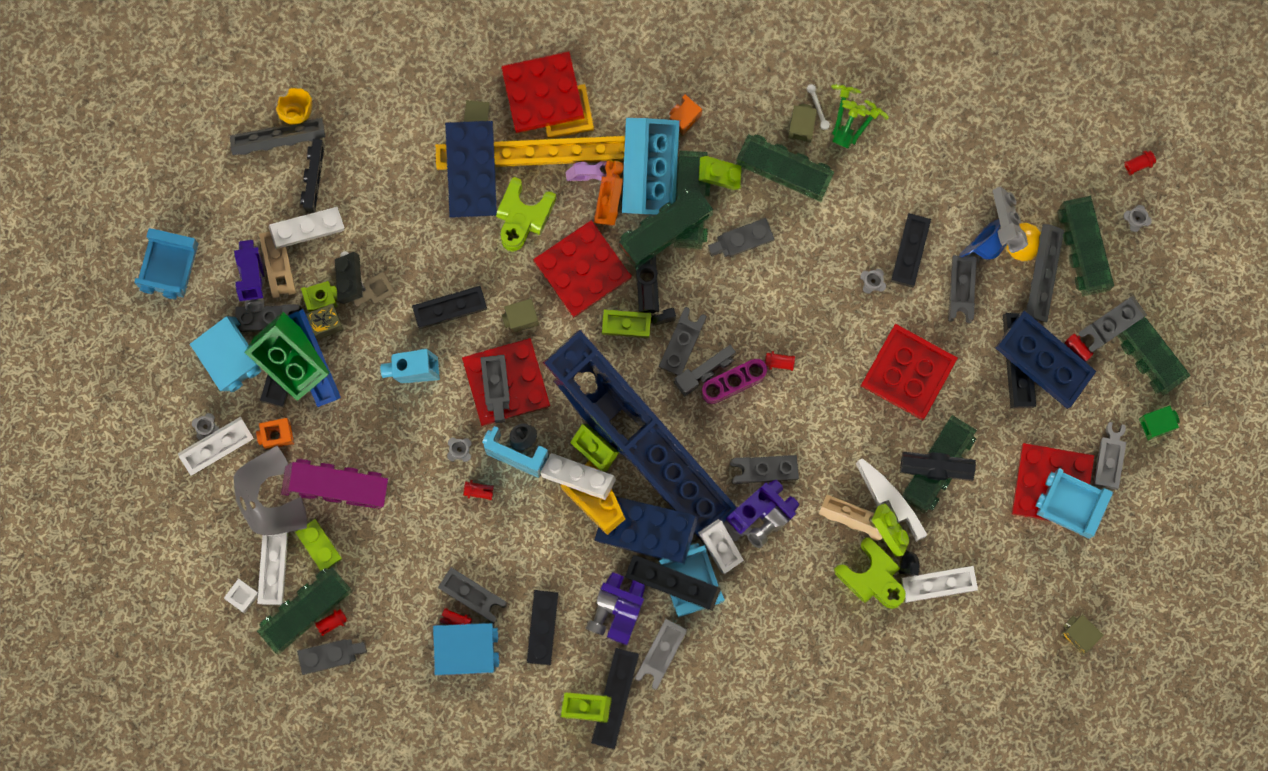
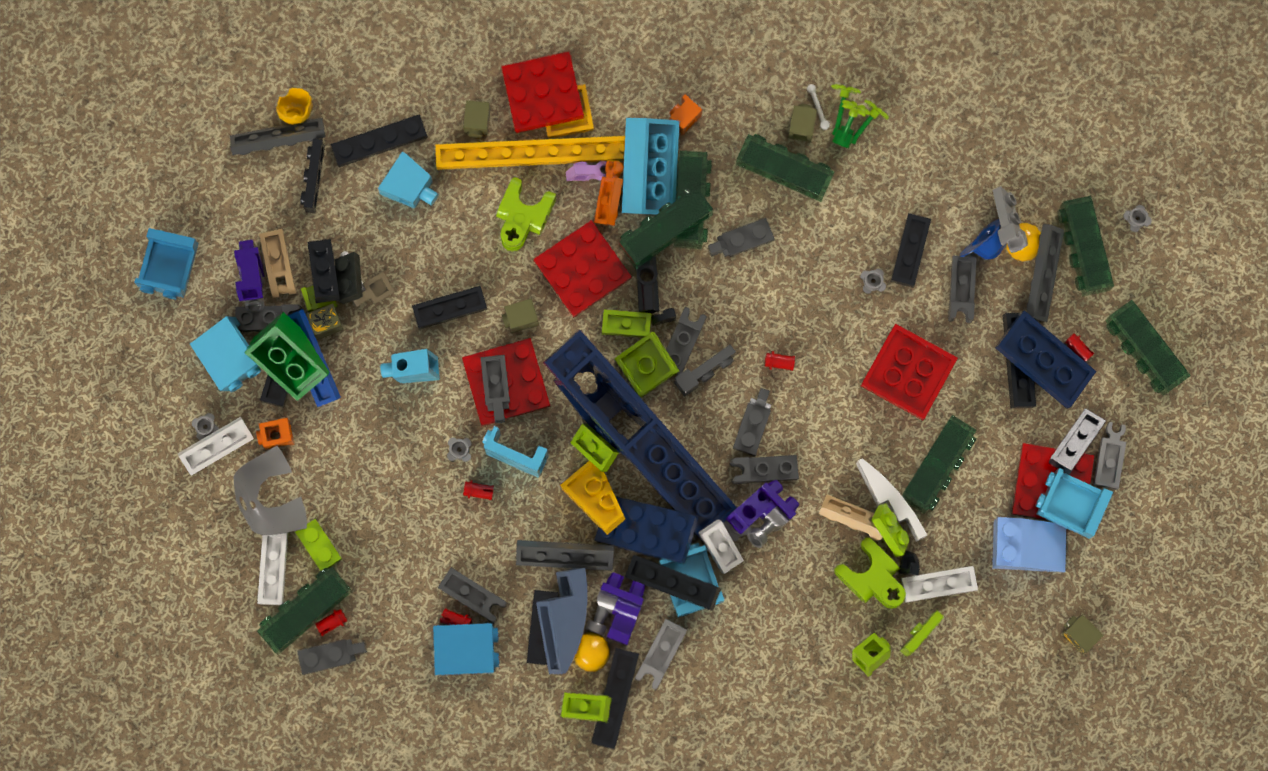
(241, 595): white plate -> none
(306, 227): white plate -> none
(323, 271): none -> black plate
(334, 484): magenta wedge -> none
(379, 140): none -> black plate
(408, 183): none -> medium azure torso
(471, 169): dark blue plate -> none
(522, 436): dark grey hat -> none
(564, 555): none -> dark grey plate
(564, 620): none -> sand blue slope
(578, 476): white plate -> none
(592, 652): none -> yellow hair
(646, 364): none -> lime plate
(720, 173): lime plate -> none
(741, 372): magenta beam -> none
(753, 424): none -> dark grey hinge
(862, 652): none -> lime brick
(920, 633): none -> lime plate
(937, 466): black piece -> none
(1028, 545): none -> light blue slope
(1077, 441): none -> plate
(1114, 322): dark grey plate -> none
(1140, 162): red pin -> none
(1159, 422): green brick -> none

